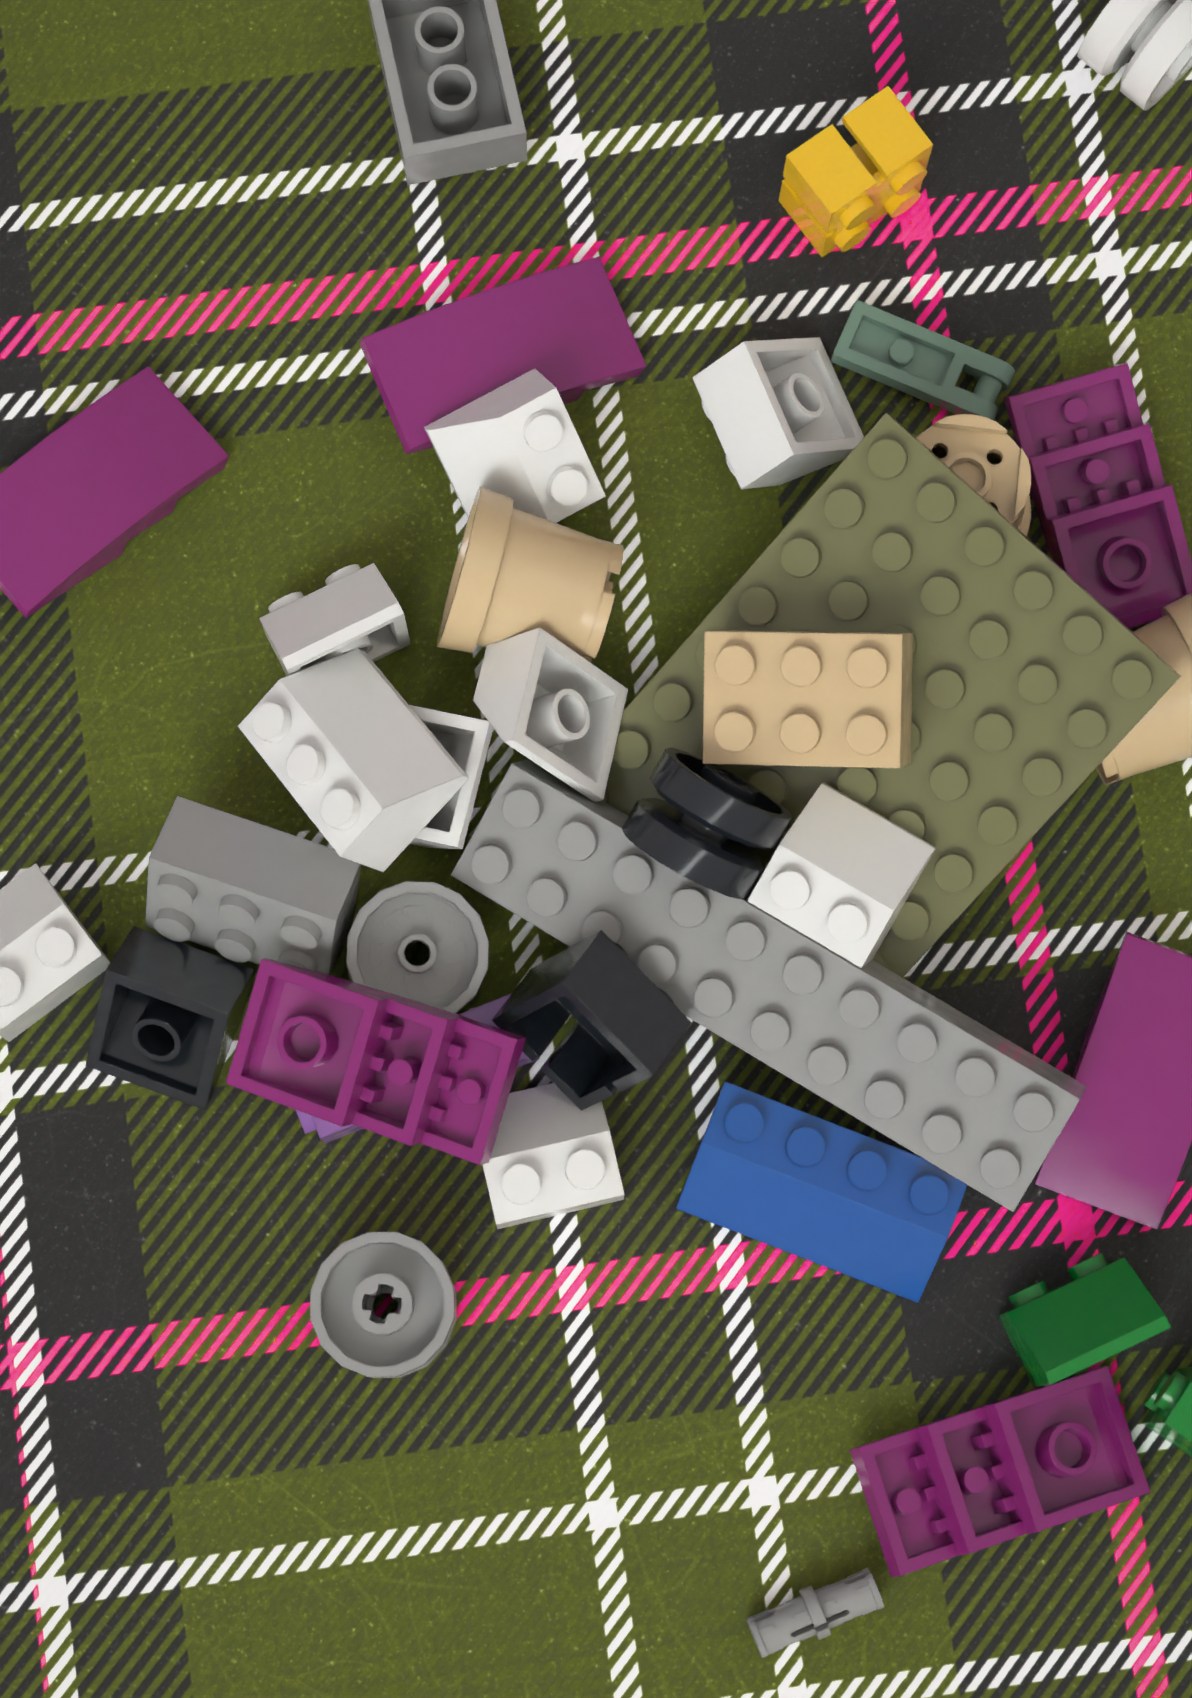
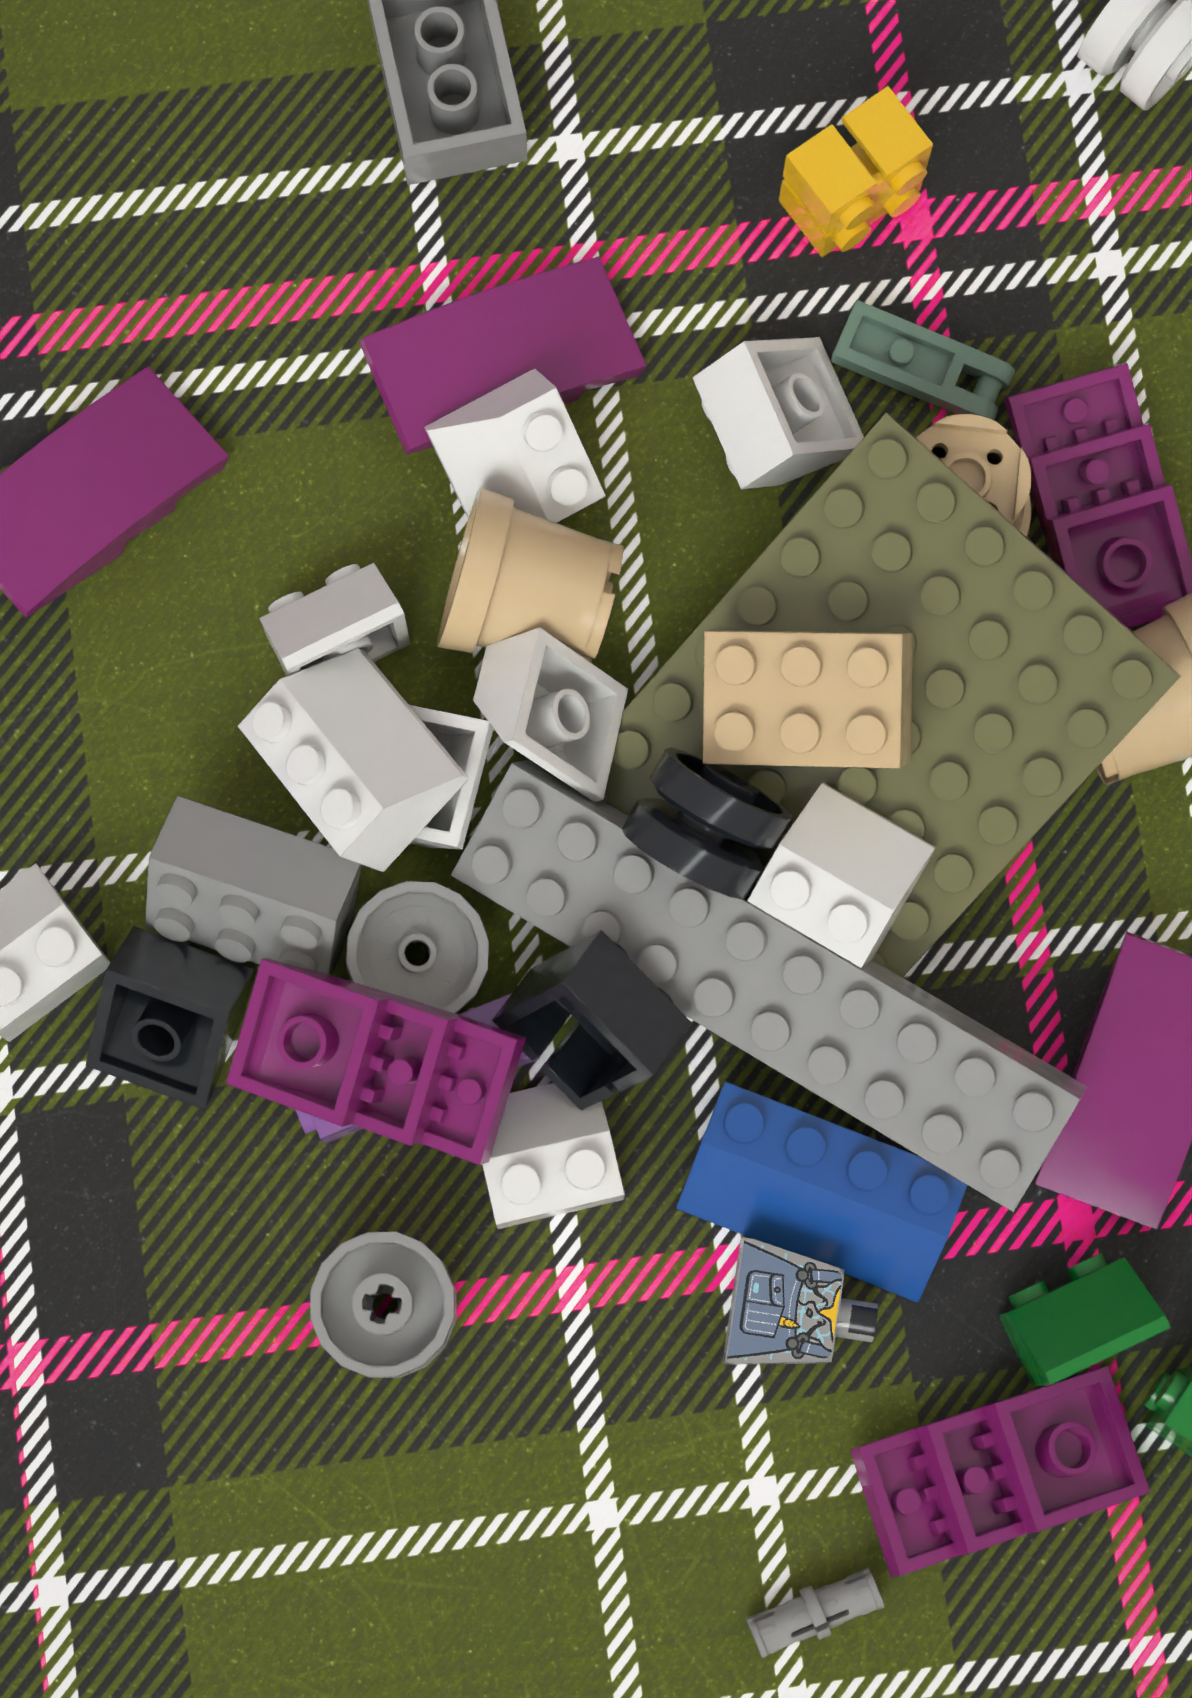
(790, 1309): none -> torso

